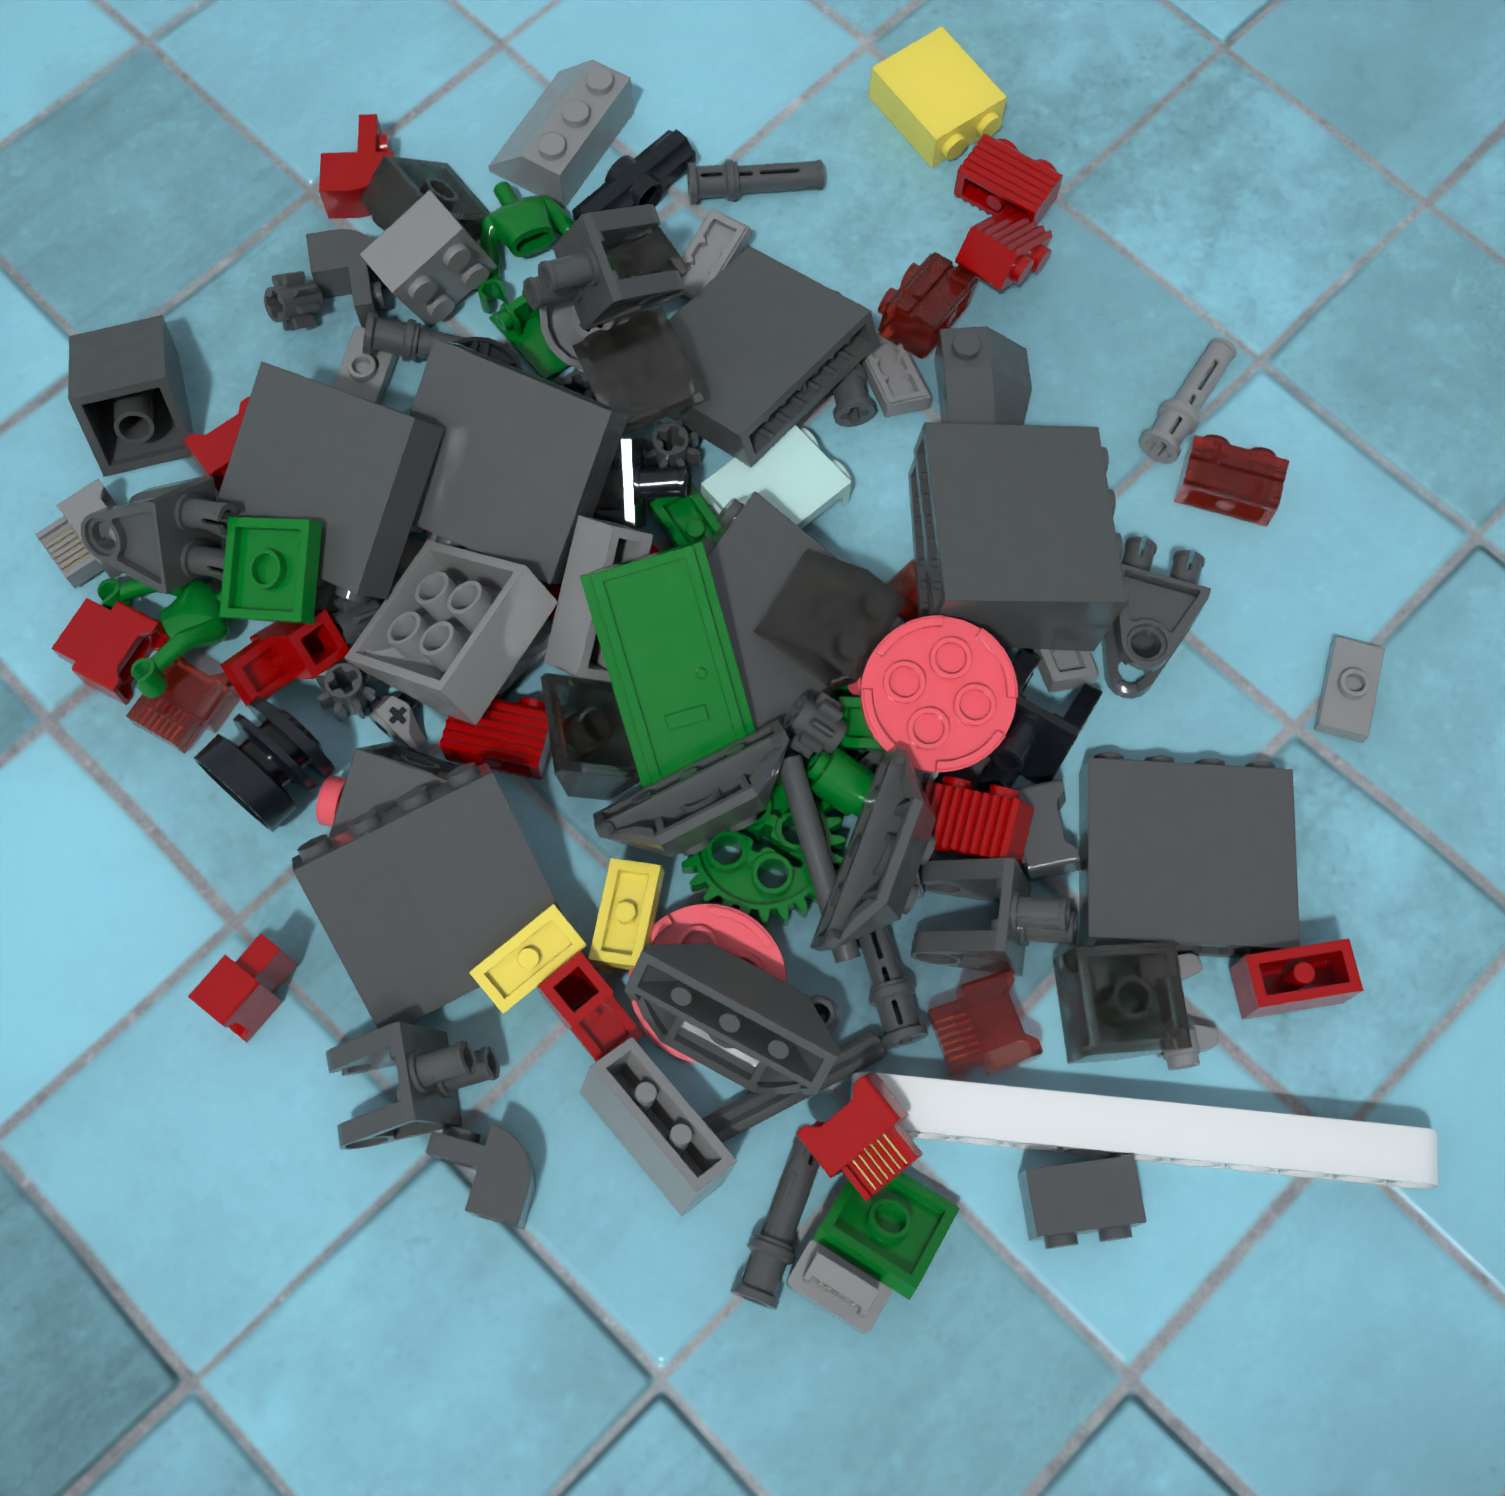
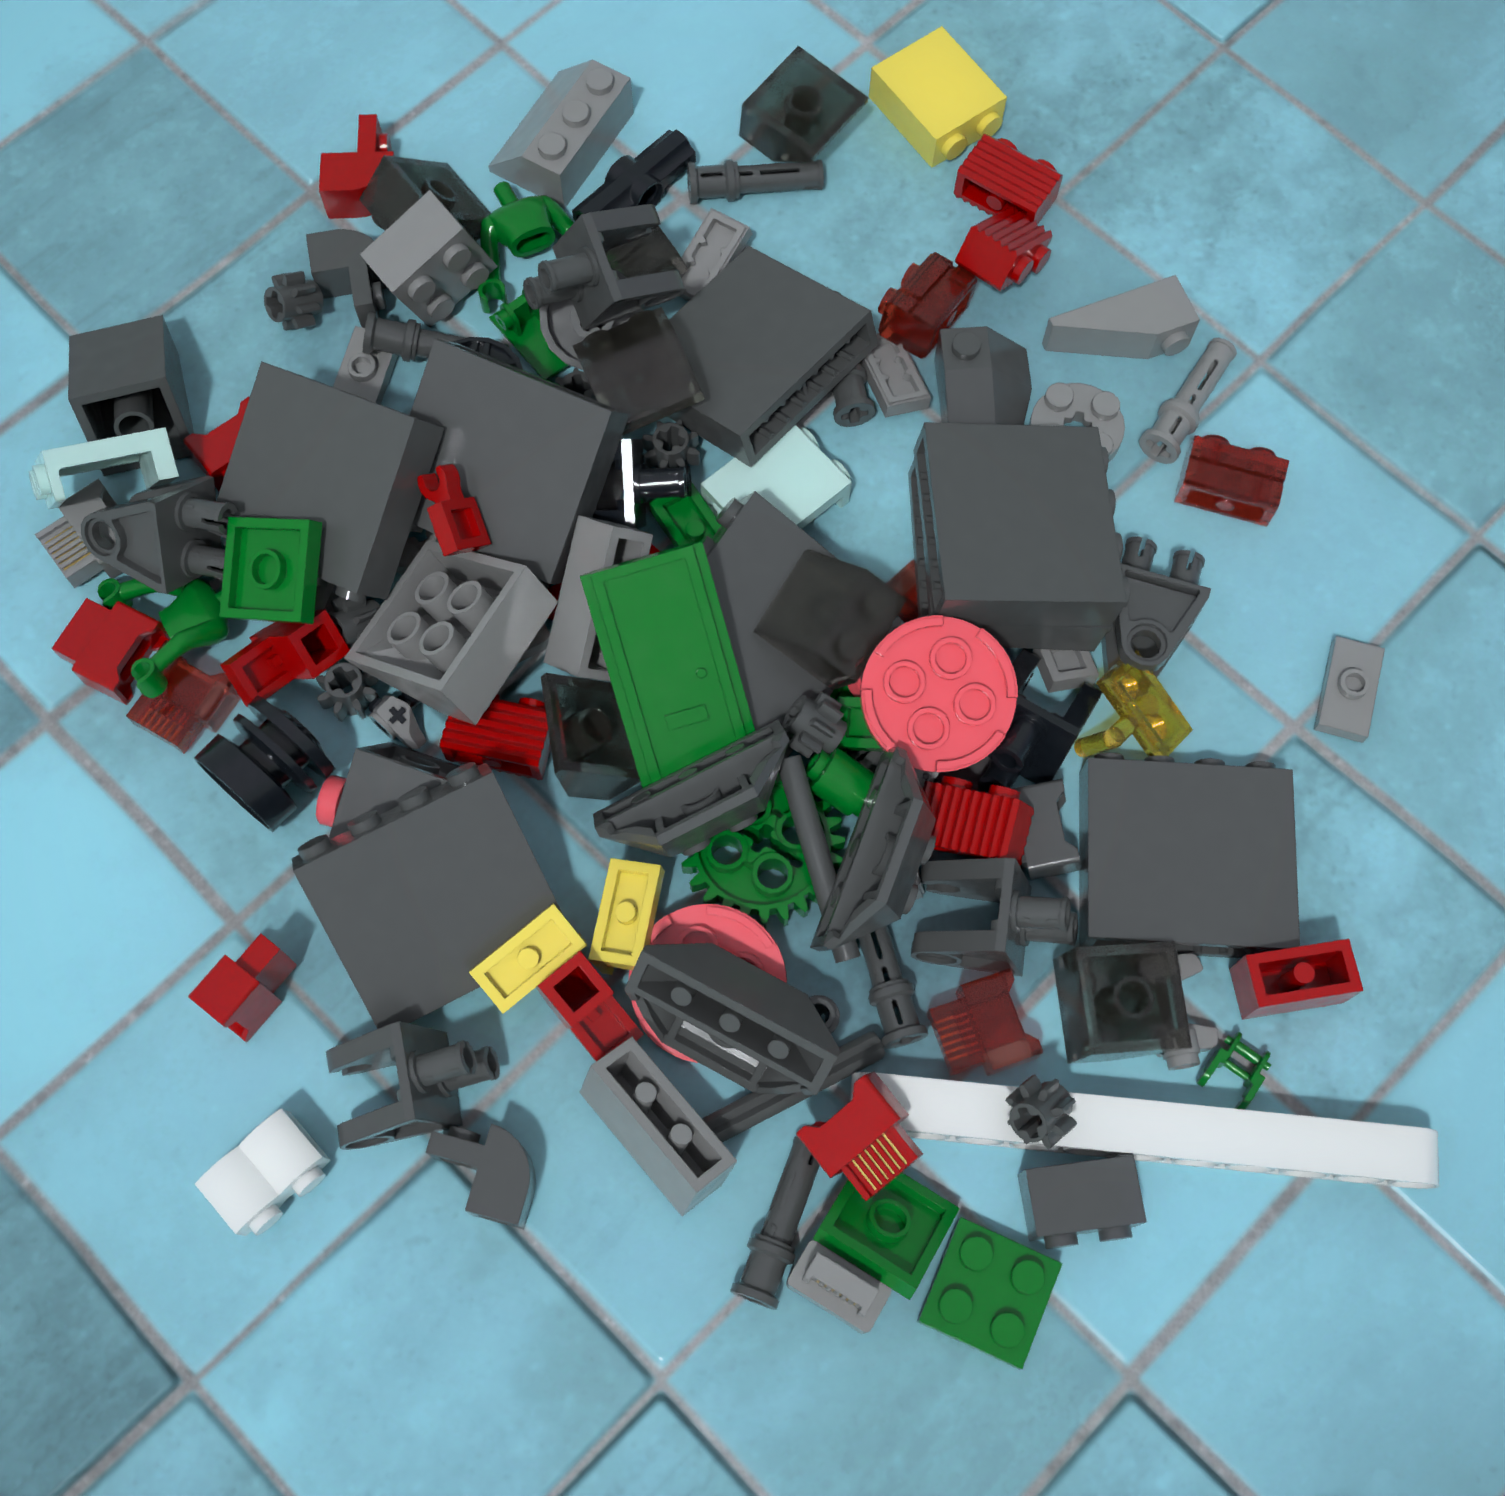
(148, 448): none -> light aqua panel
(263, 1174): none -> white brick
(453, 517): none -> red plate
(798, 109): none -> clear smoke slope
(990, 1293): none -> green plate
(1041, 1111): none -> dark grey gear
(1085, 405): none -> light grey plate
(1128, 325): none -> light grey slope
(1143, 711): none -> clear yellow plate
(1252, 1080): none -> green piece

